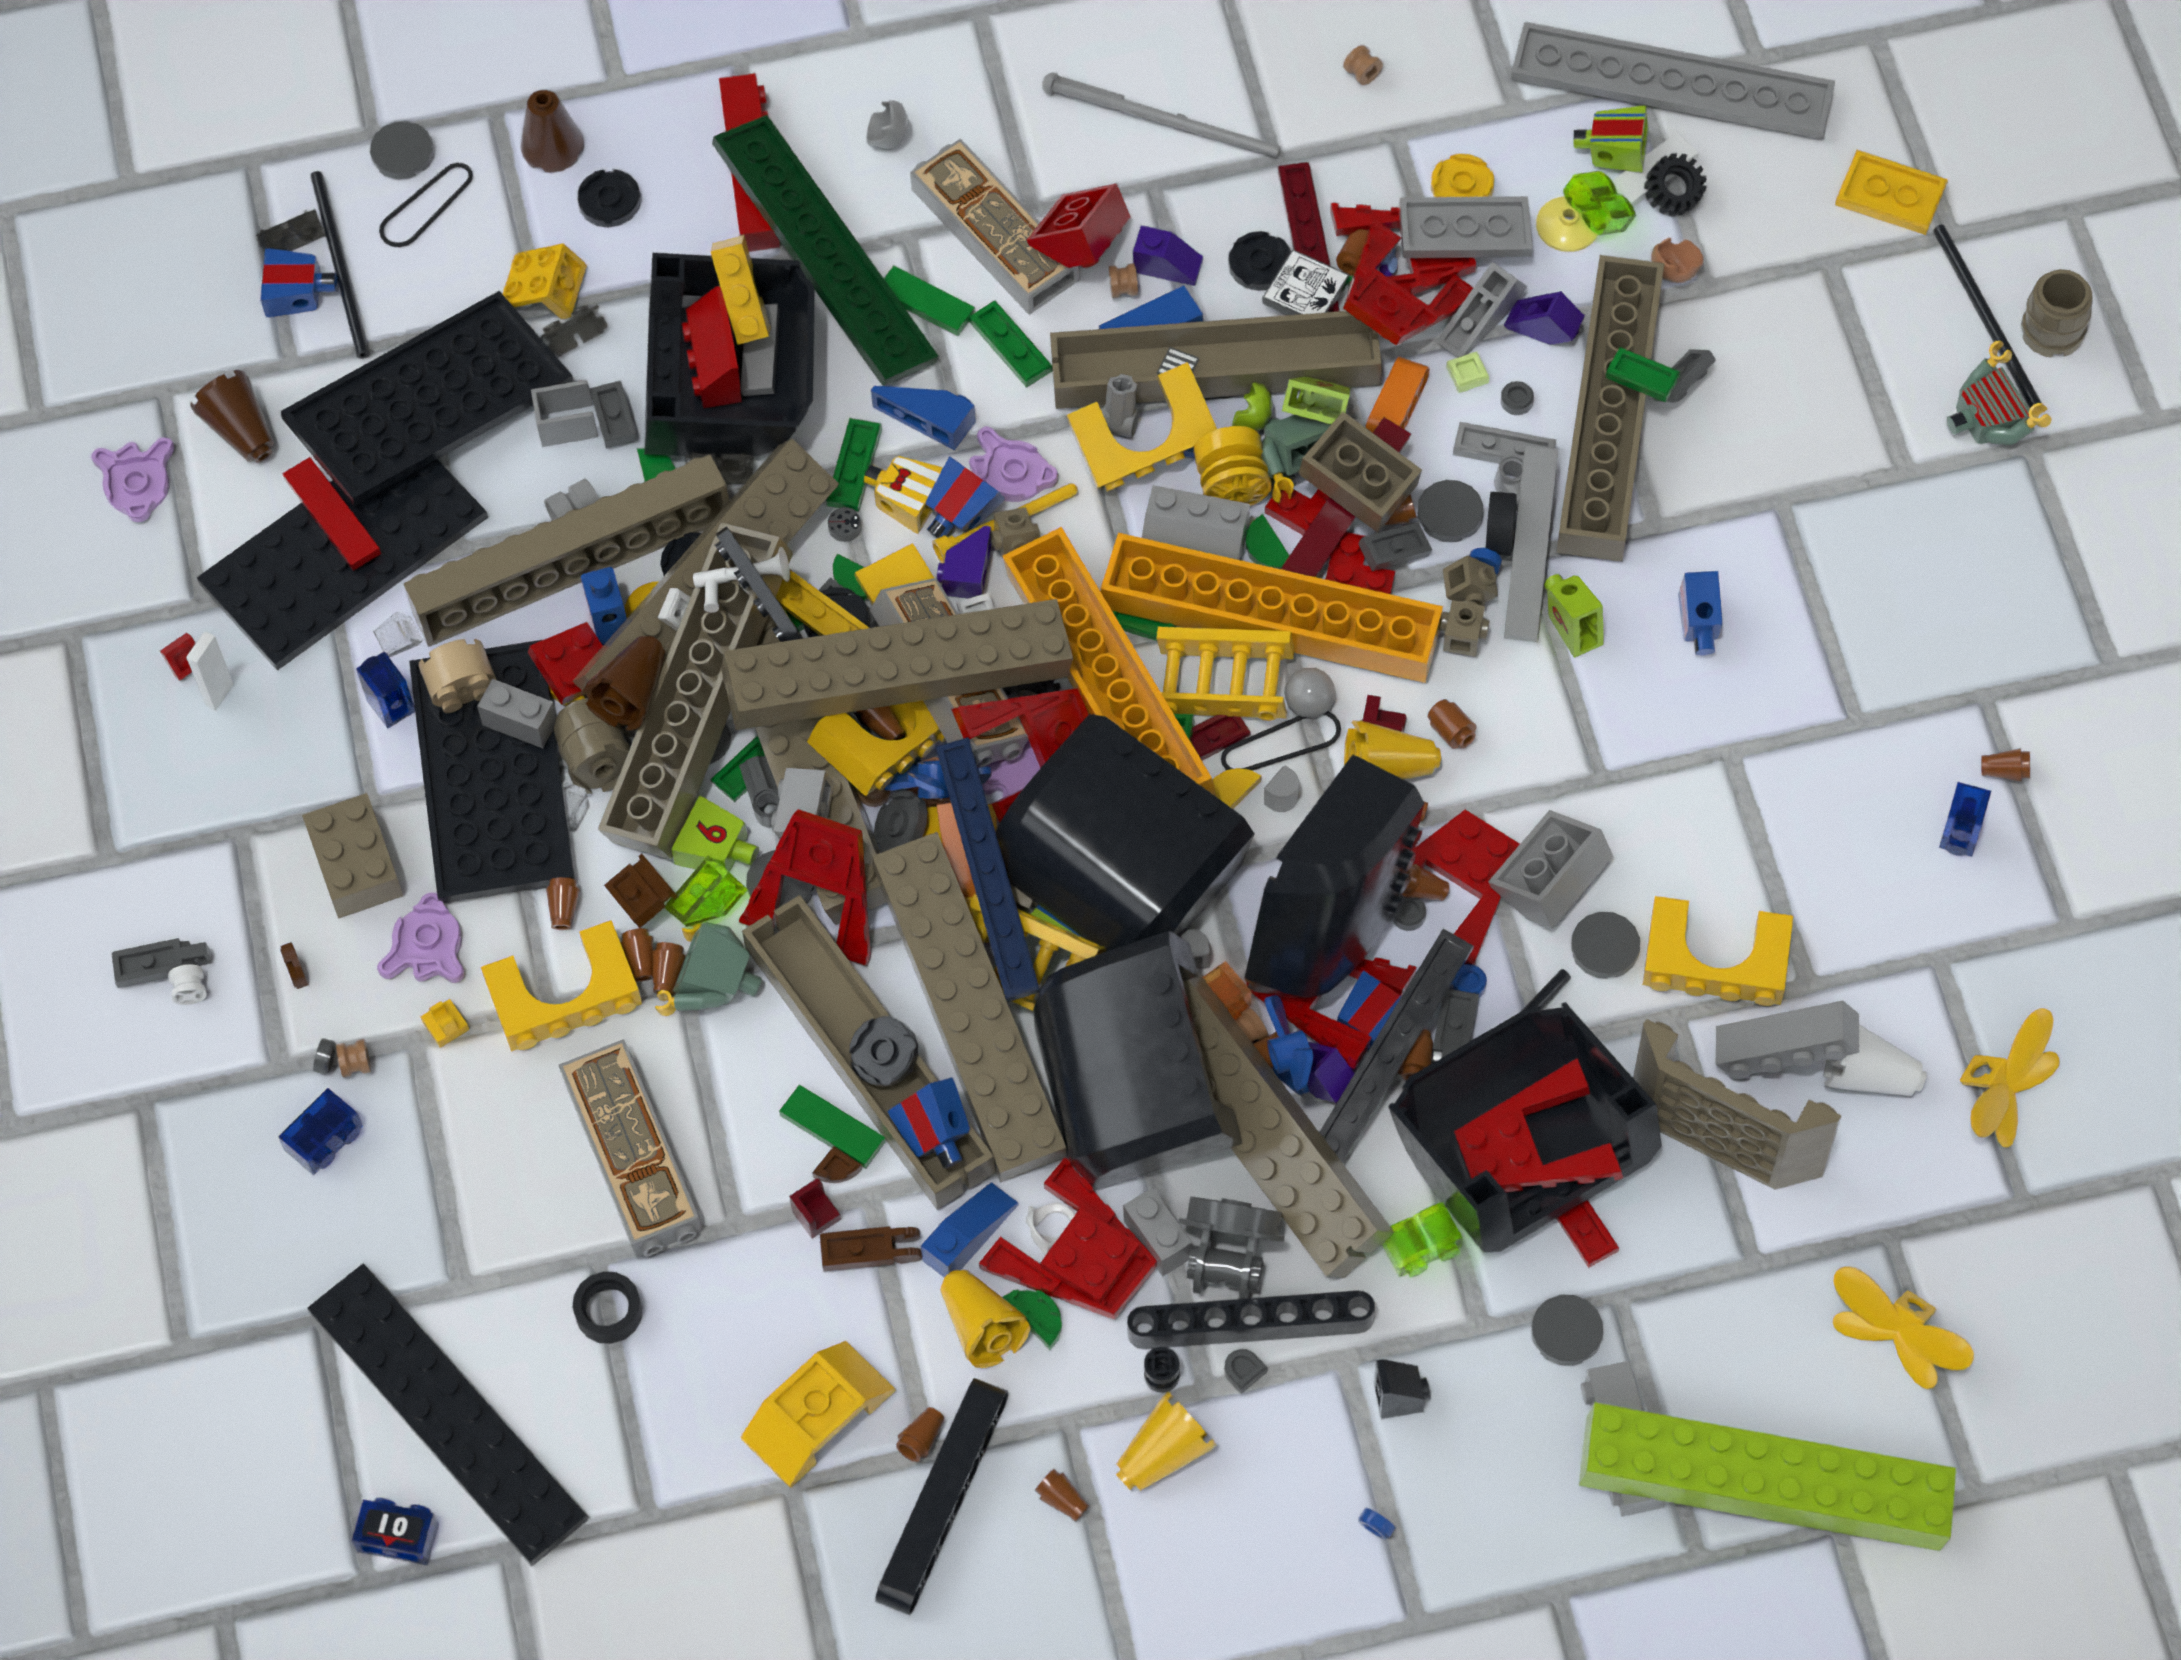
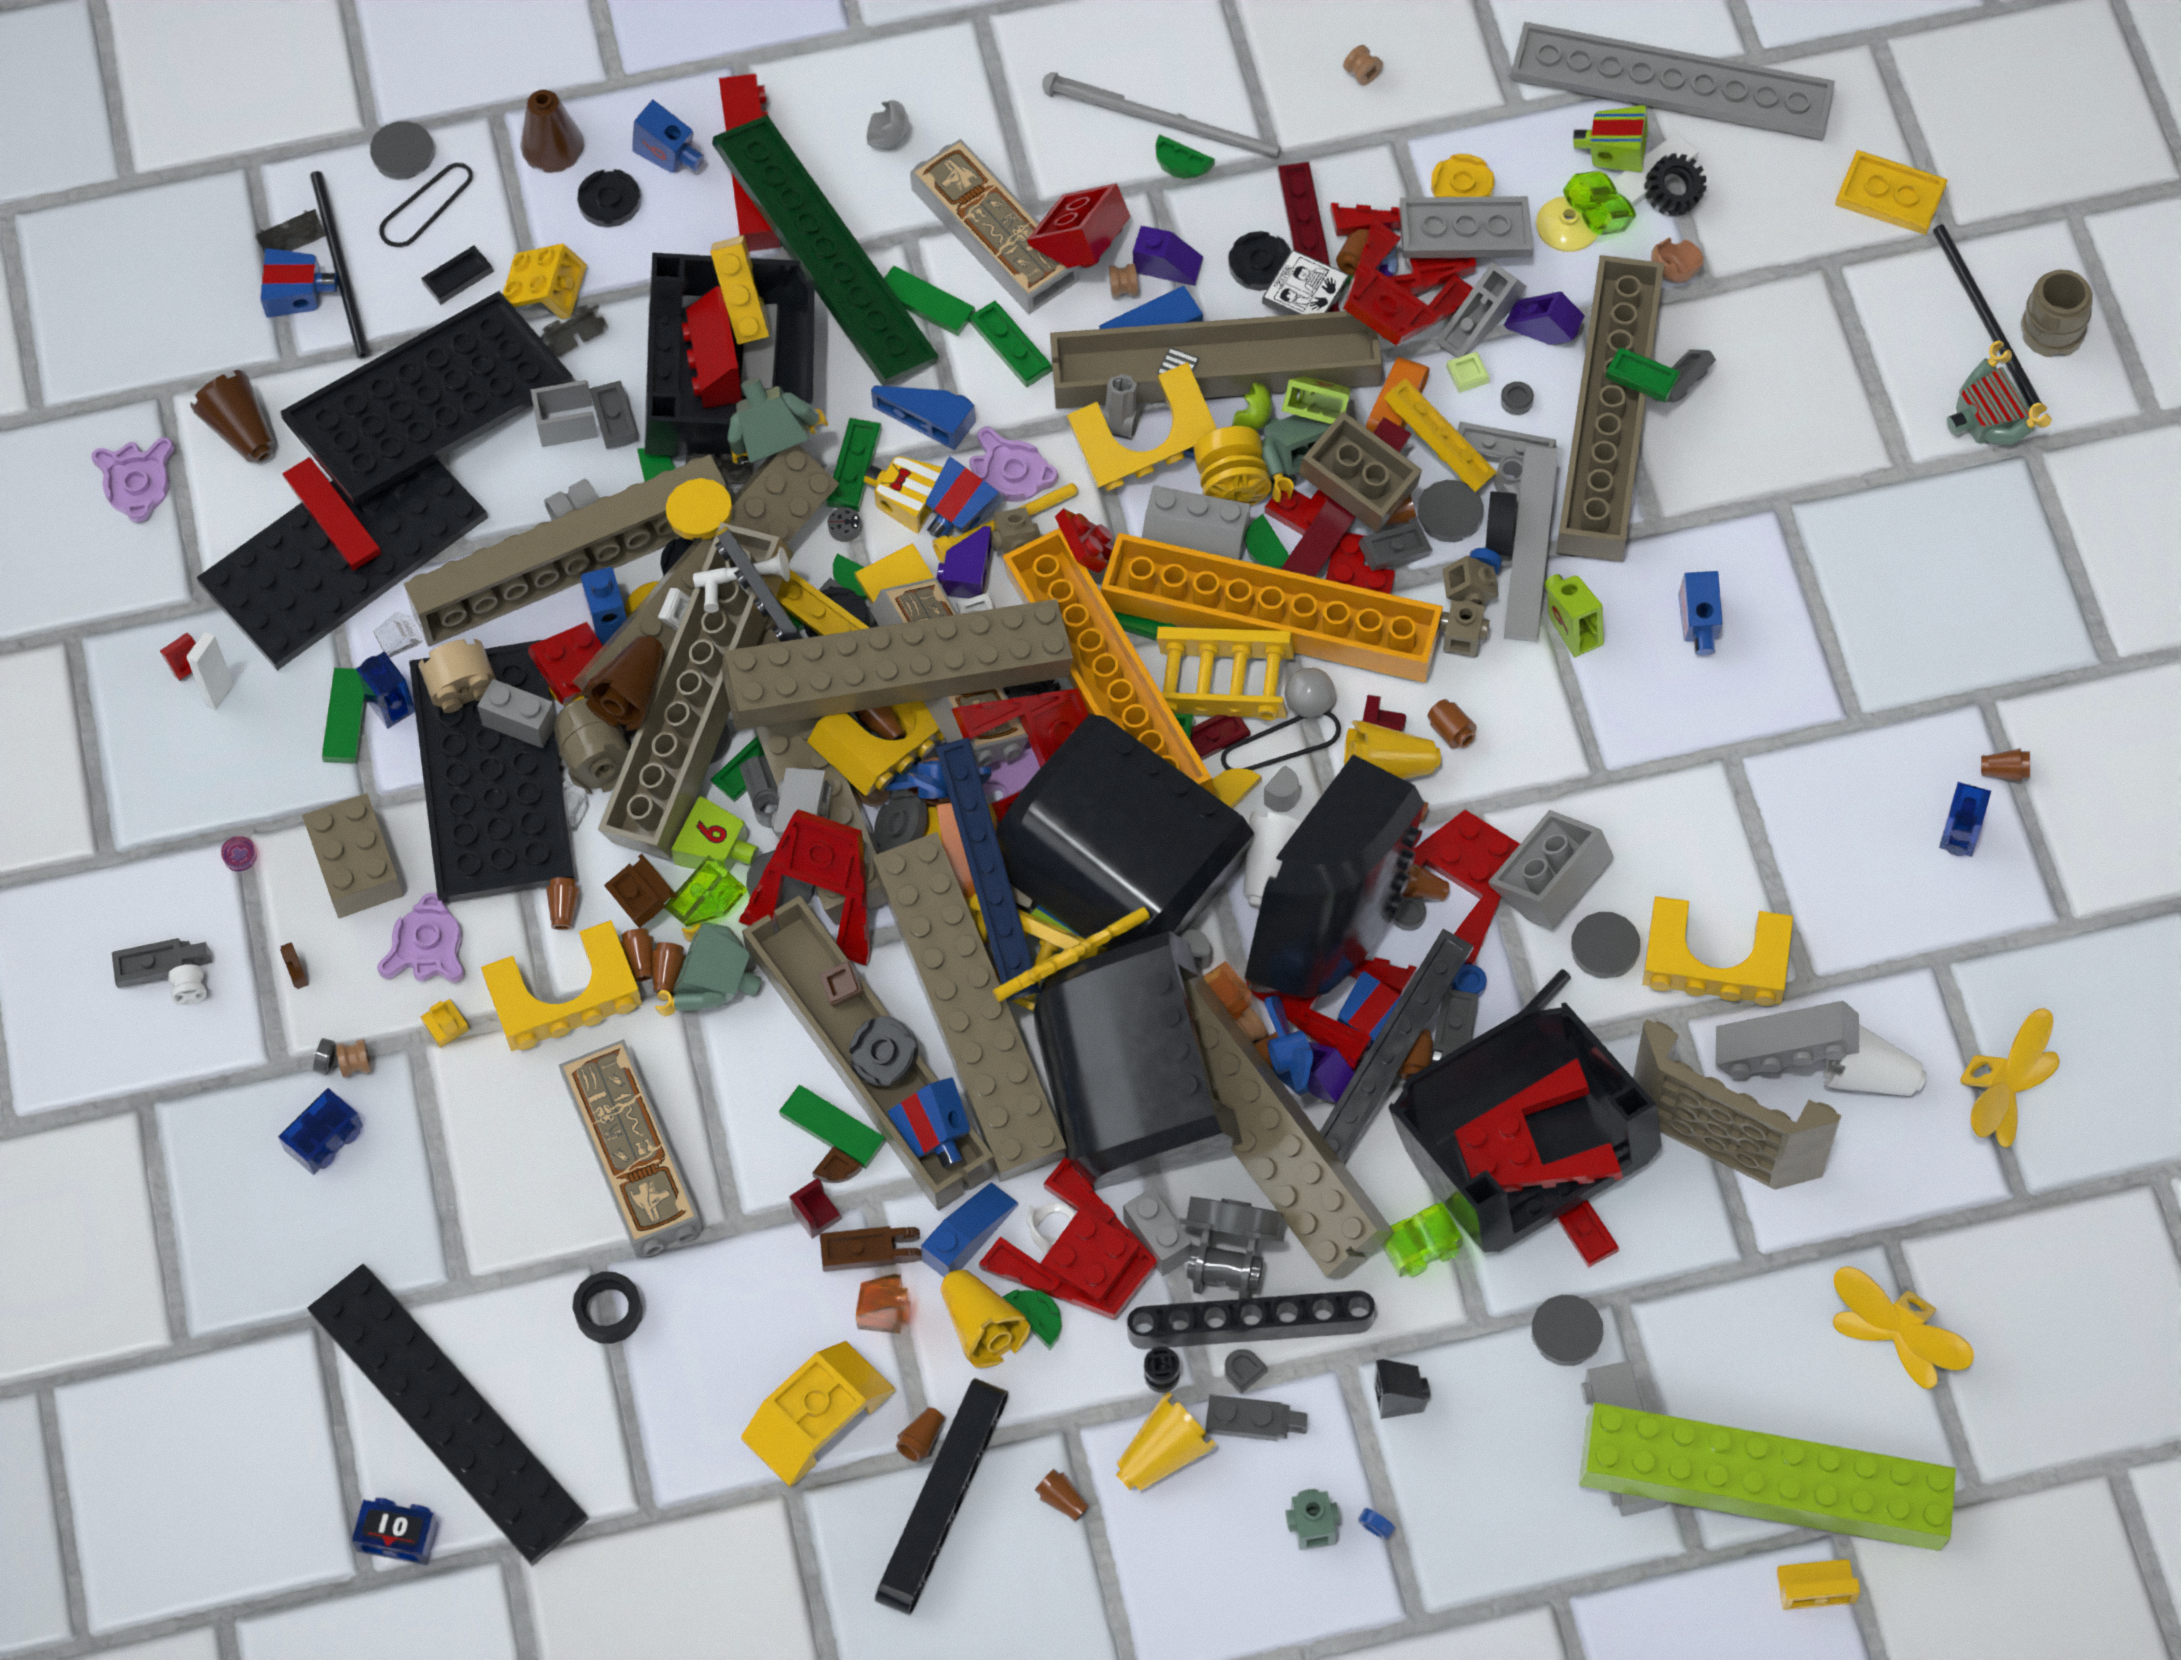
(238, 853): none -> clear pink tile
(344, 717): none -> green tile
(457, 274): none -> black tile
(664, 139): none -> blue torso
(698, 508): none -> yellow tile
(770, 421): none -> sand green torso
(842, 983): none -> reddish brown tile
(883, 1304): none -> clear orange slope
(1069, 955): none -> yellow piece
(1087, 541): none -> red plate
(1181, 160): none -> green tile
(1252, 1418): none -> dark grey hinge
(1261, 860): none -> white cone
(1313, 1519): none -> sand green brick
(1440, 435): none -> yellow plate
(1817, 1584): none -> yellow panel

